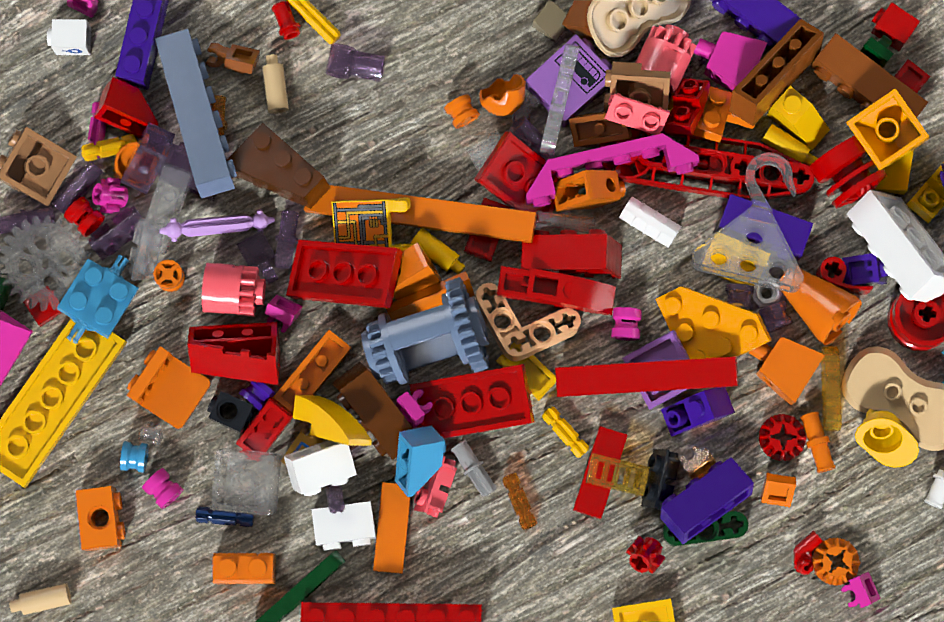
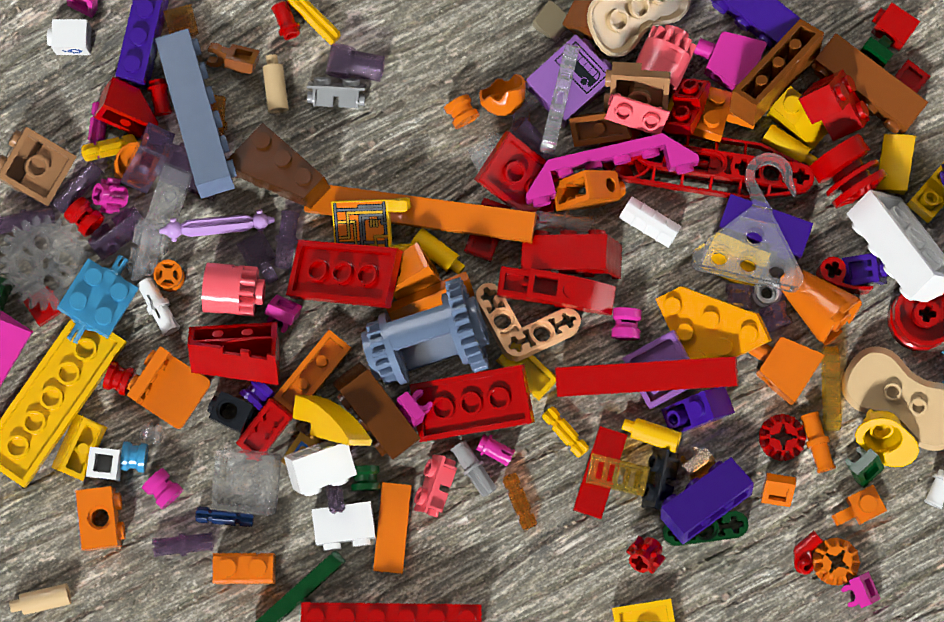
(75, 448): none -> yellow slope
(104, 464): none -> white brick
(118, 378): none -> red wheel
(158, 306): none -> white pin
(160, 97): none -> red pin
(181, 19): none -> clear orange plate
(183, 544): none -> clear purple pin
(325, 90): none -> light grey hinge
(366, 478): none -> dark green wheel
(418, 458): dark azure slope -> none
(495, 449): none -> dark pink pin
(653, 434): none -> yellow cylinder
(835, 104): none -> red brick
(862, 505): none -> orange plate
(866, 467): none -> dark green tile
(888, 129): light orange slope -> none

